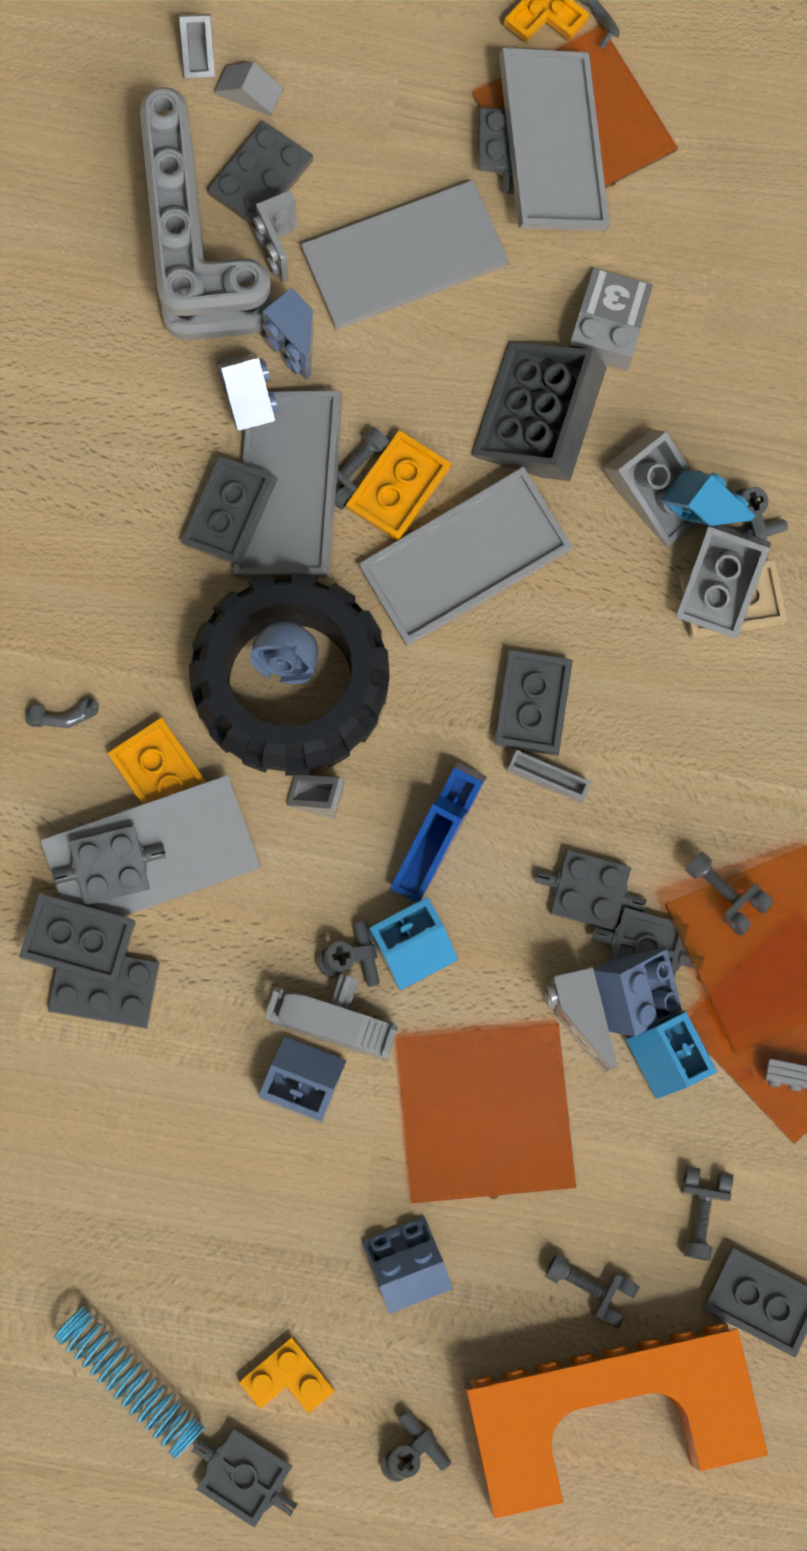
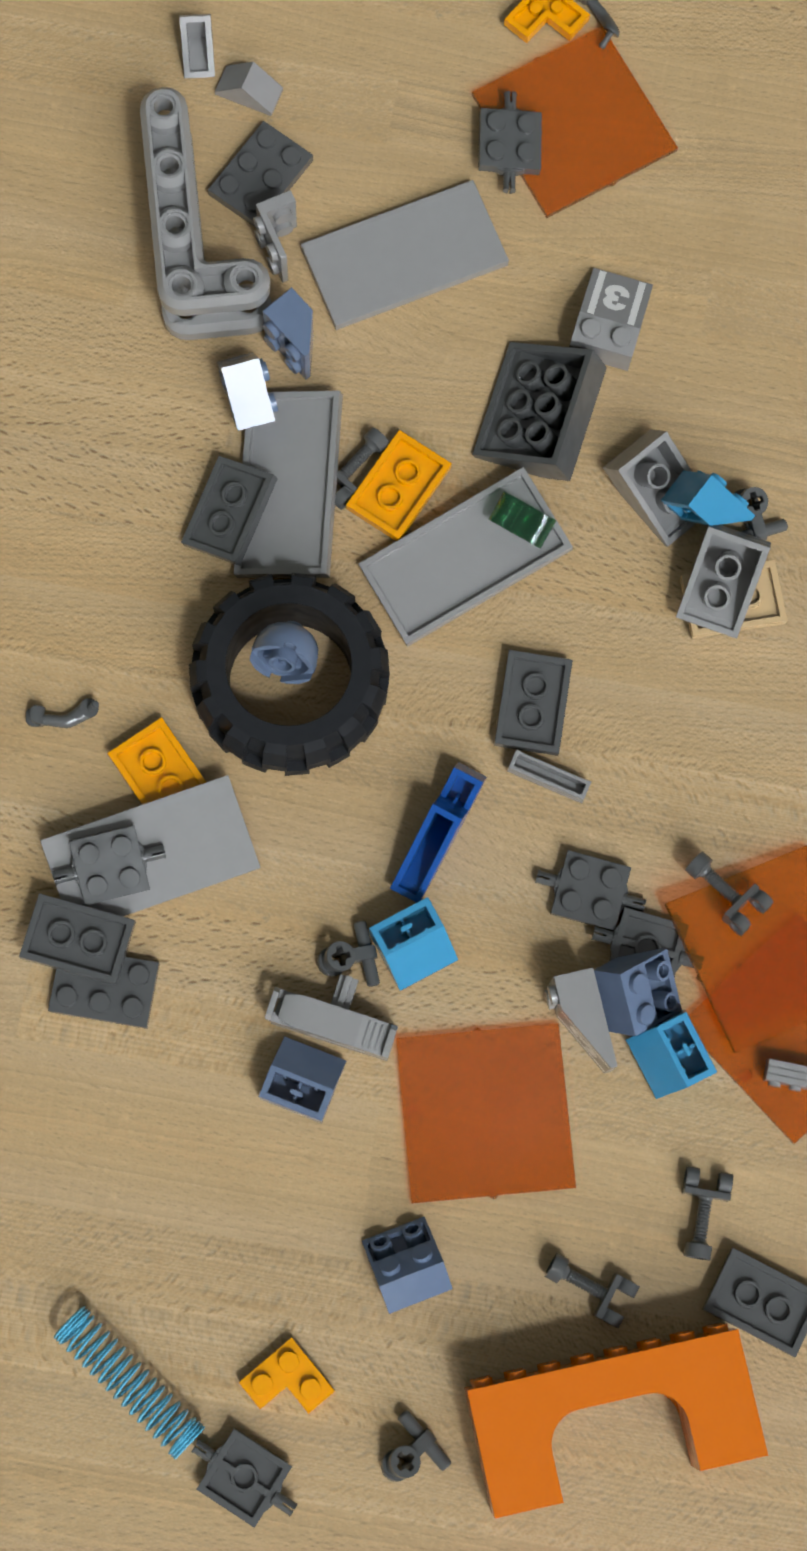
(316, 794): light grey slope -> none
(522, 519): none -> clear green beam
(553, 140): light grey tile -> none

